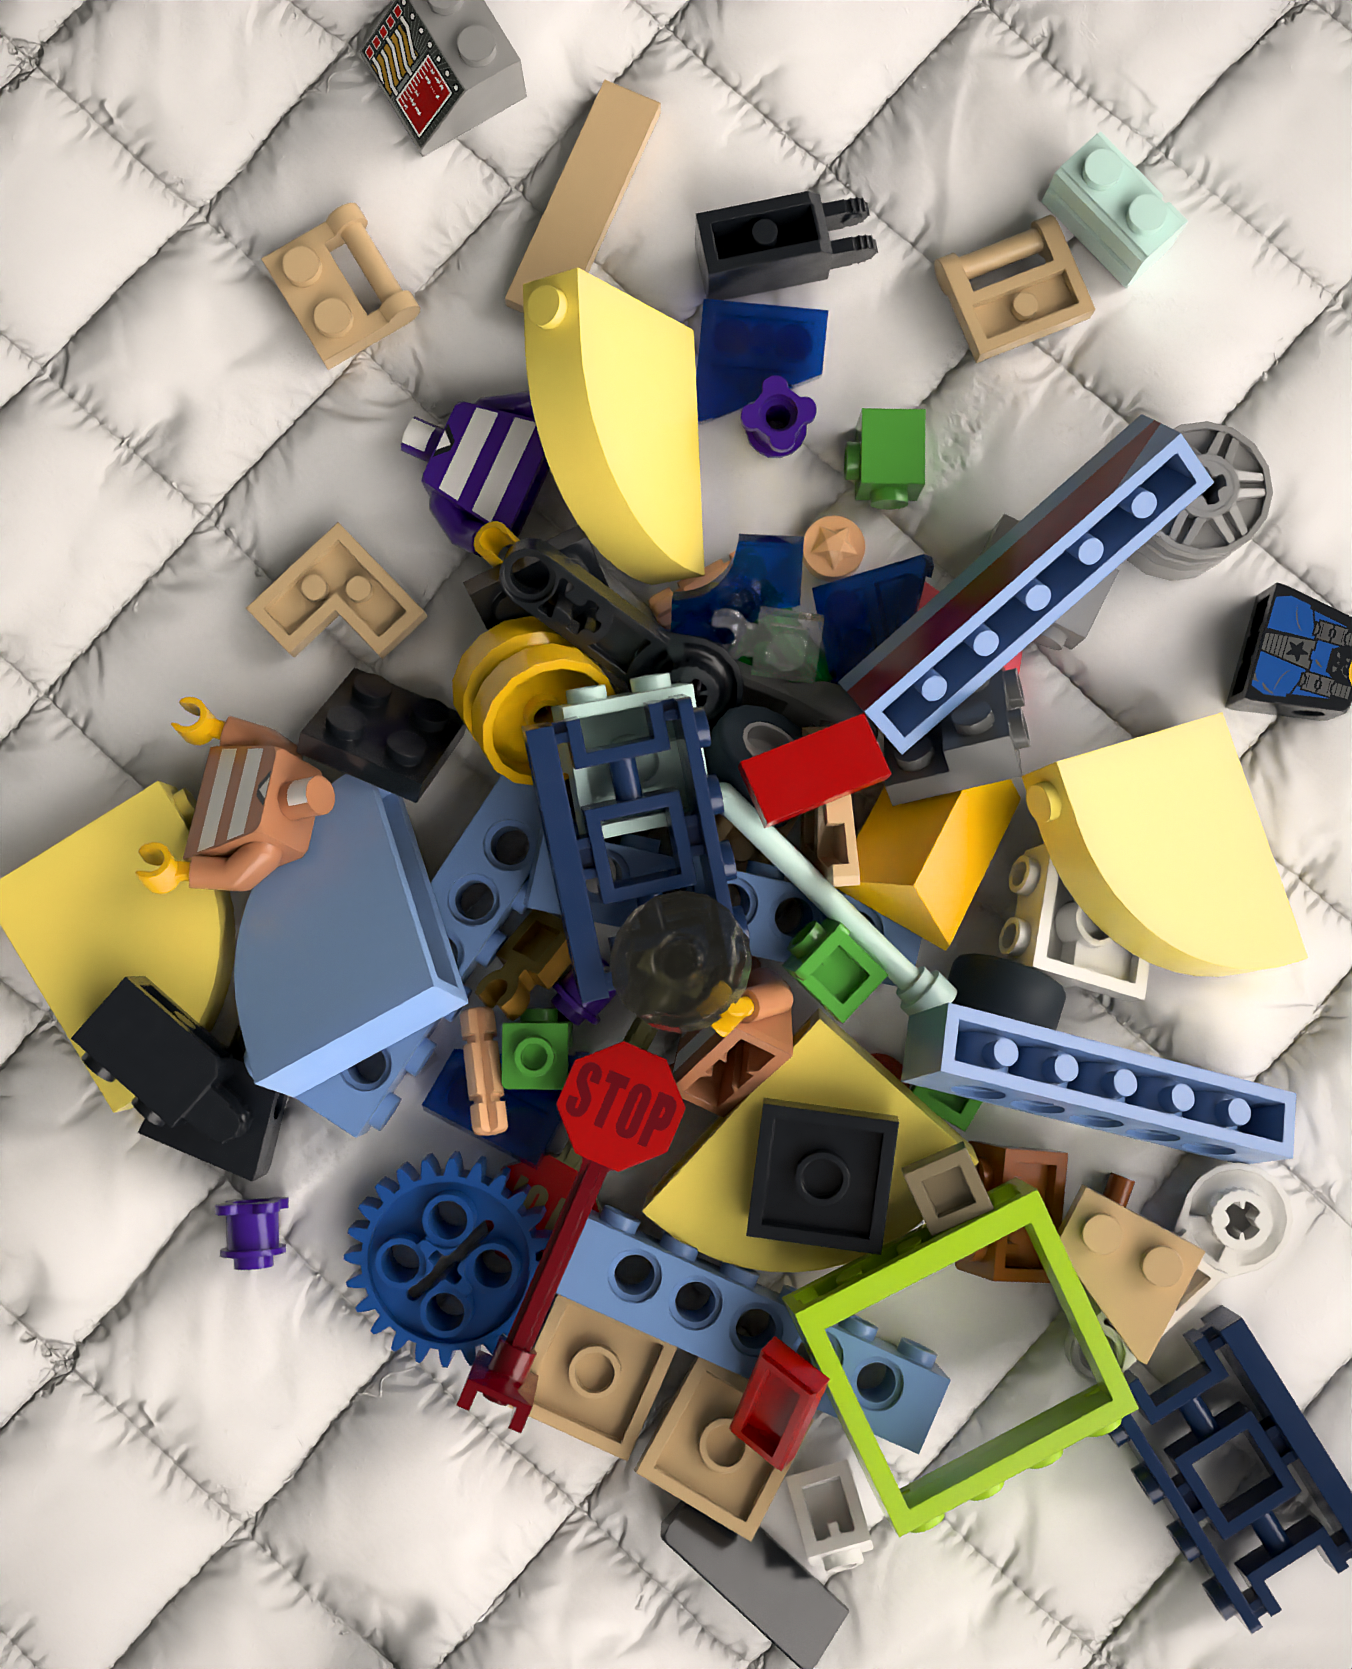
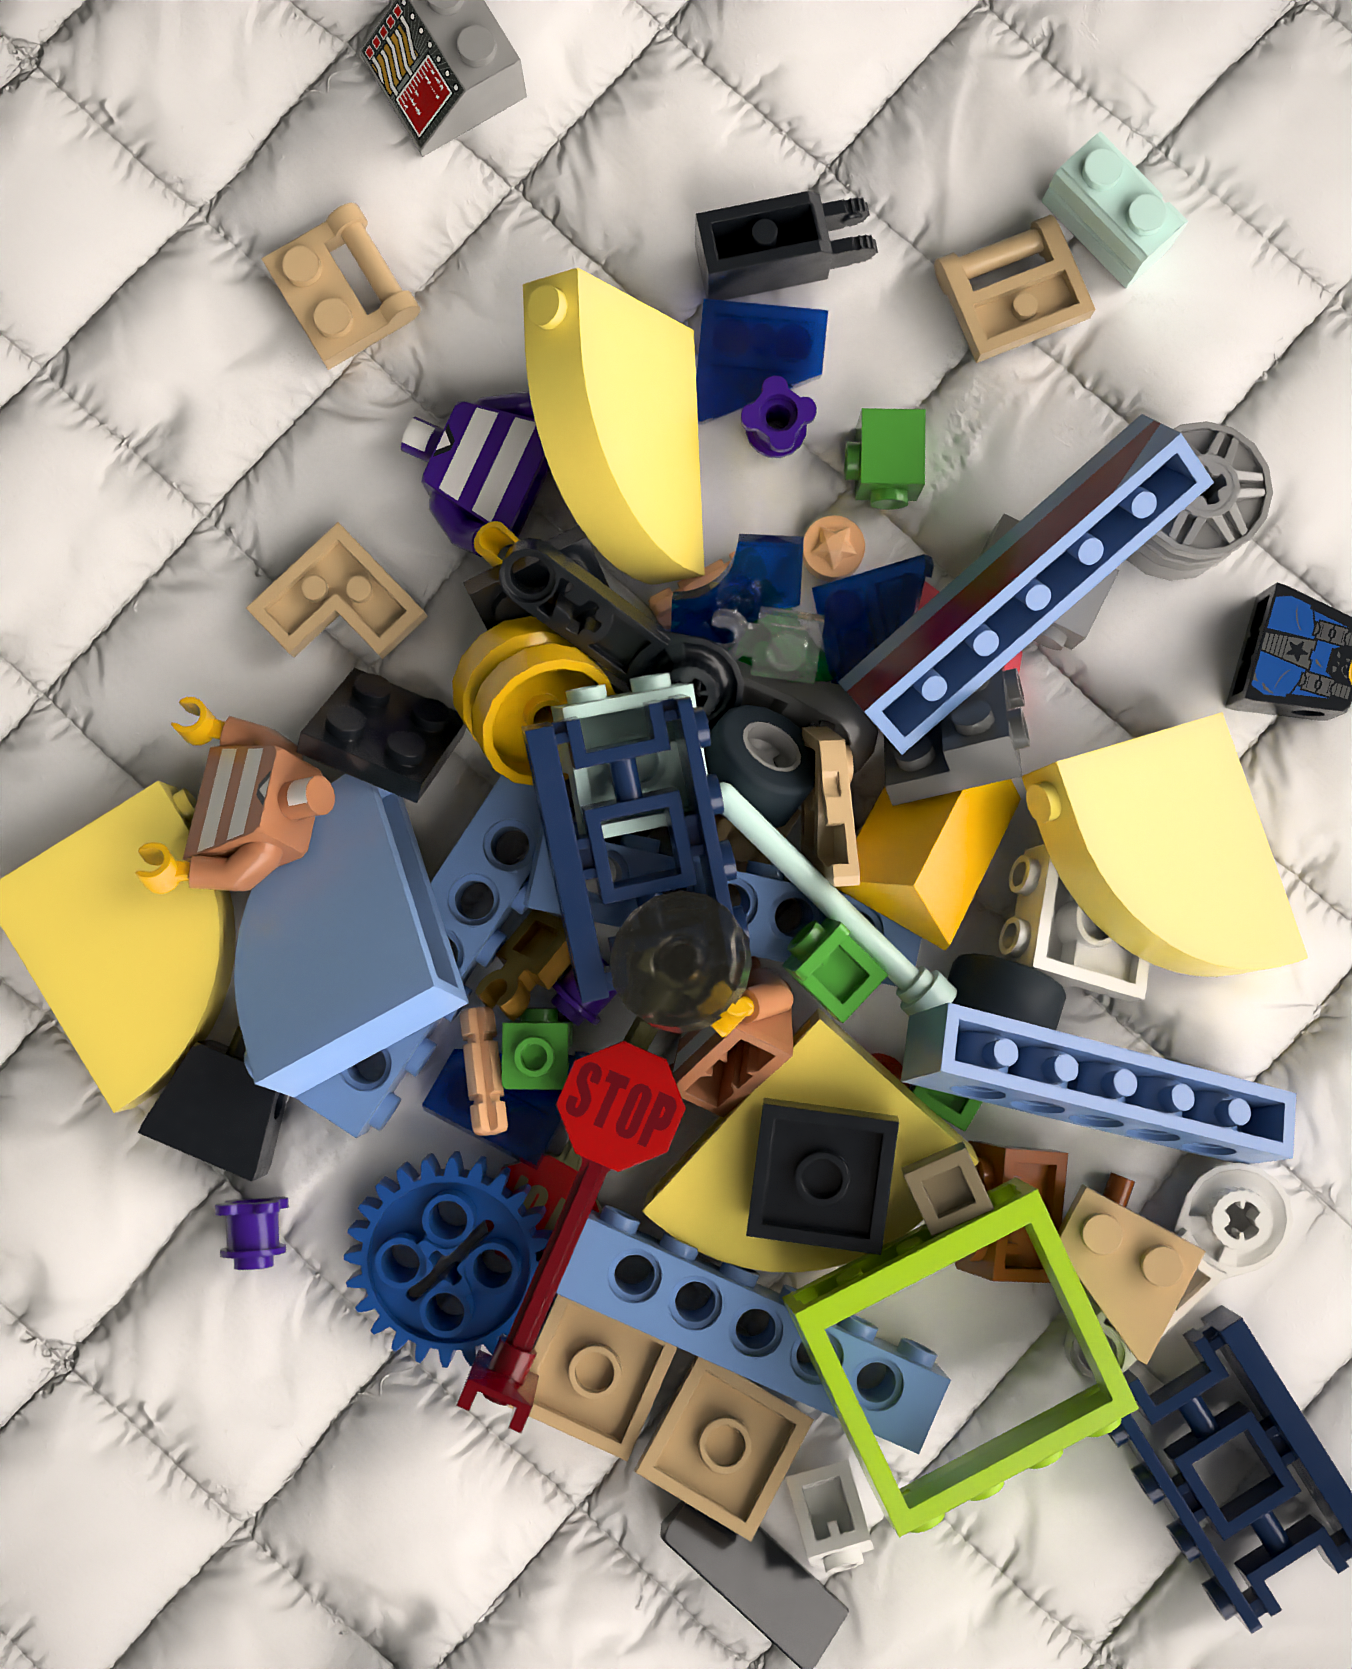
(164, 1061): black hinge -> none
(588, 187): tan tile -> none
(778, 1403): red tile -> none
(814, 770): red tile -> none

